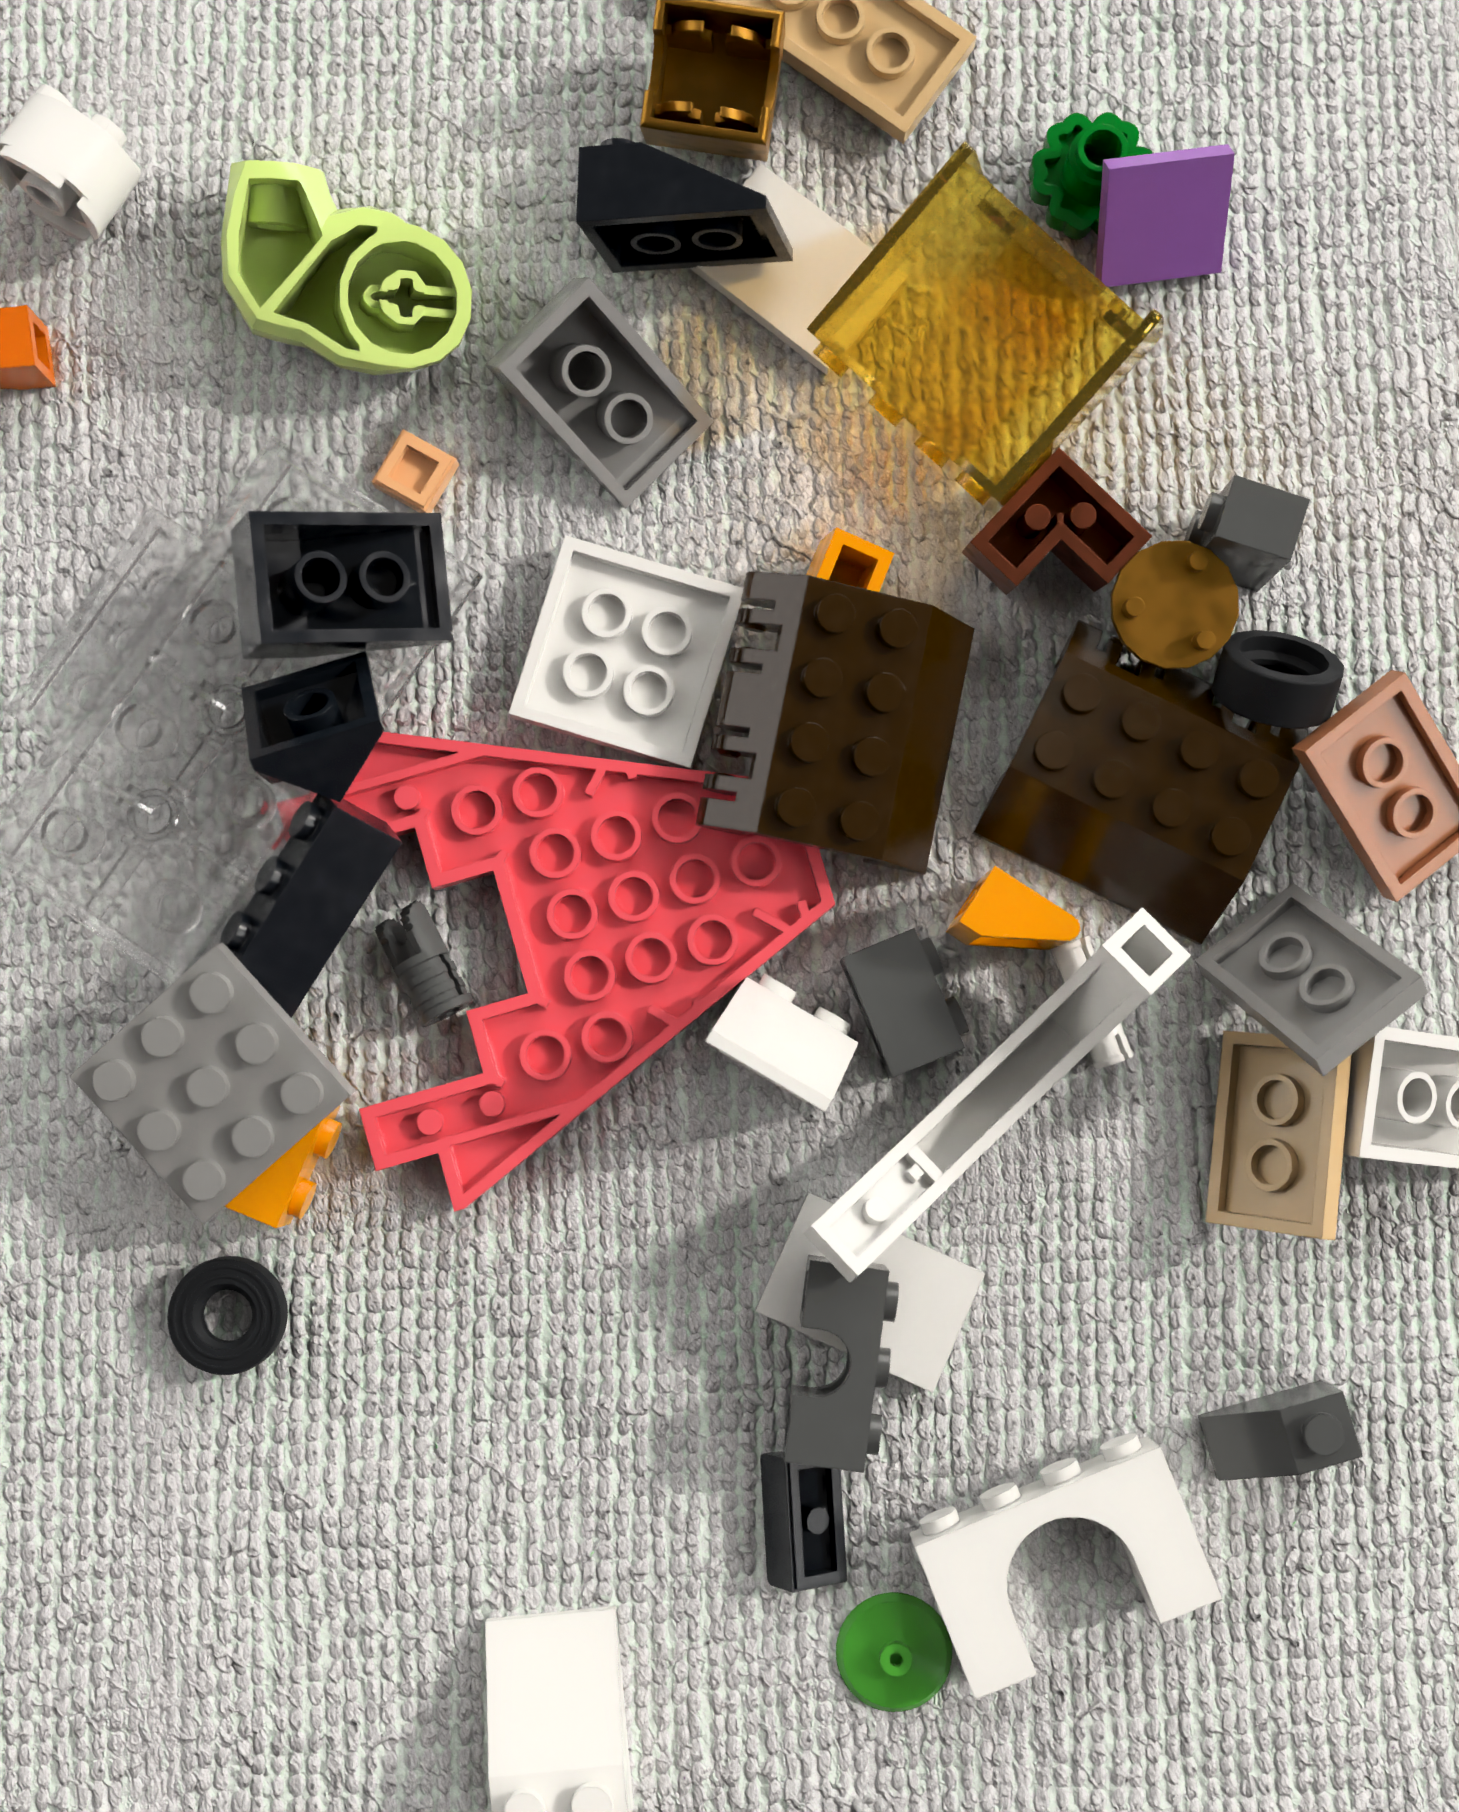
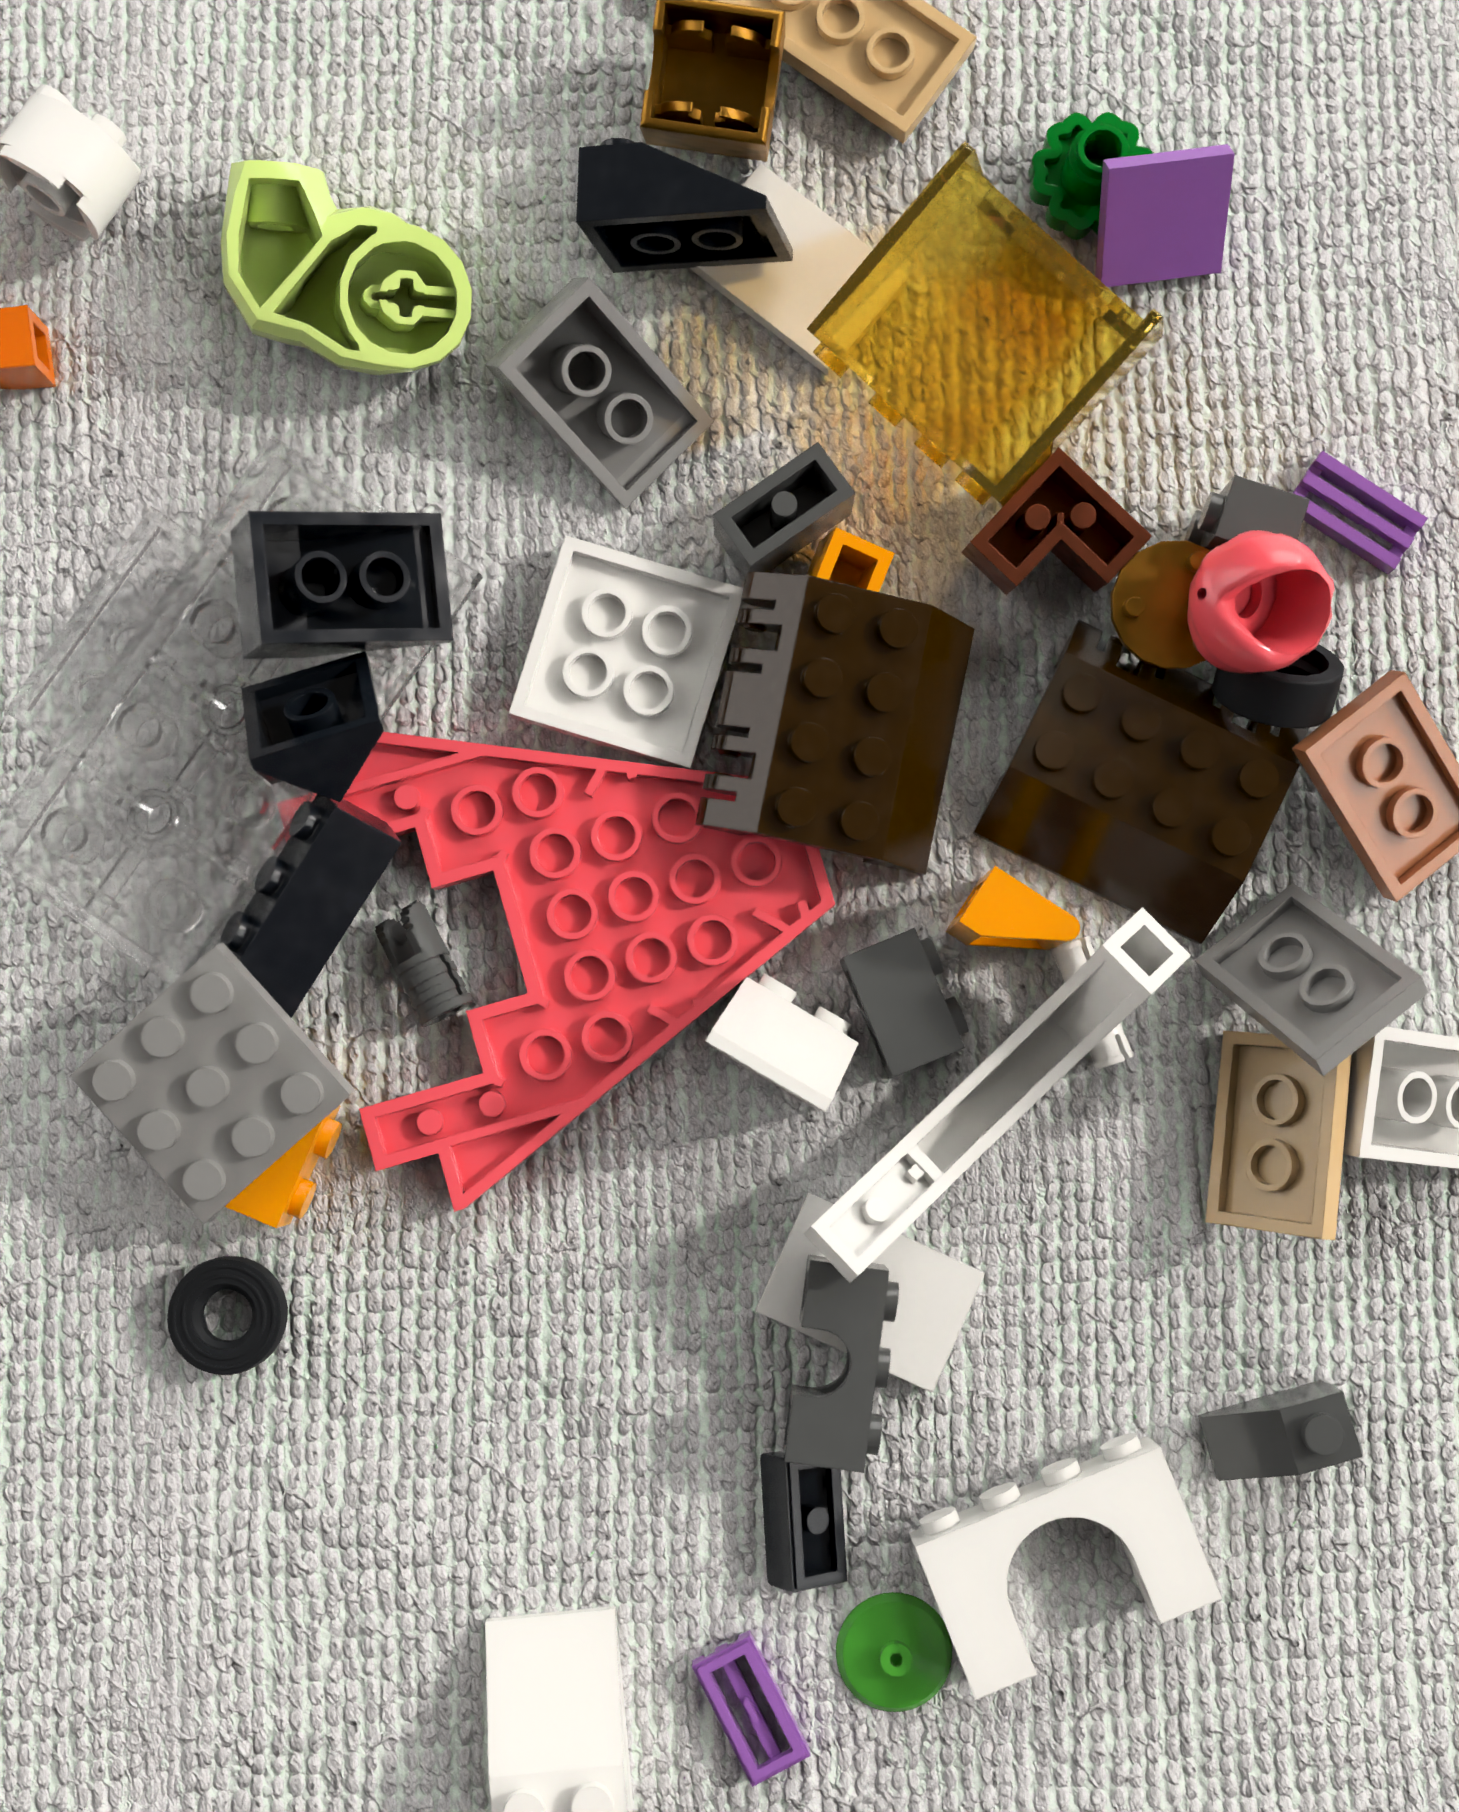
(415, 472): light nougat tile -> none
(726, 1656): none -> medium lavender tile
(784, 512): none -> dark grey brick
(1259, 603): none -> coral piece
(1370, 495): none -> medium lavender tile

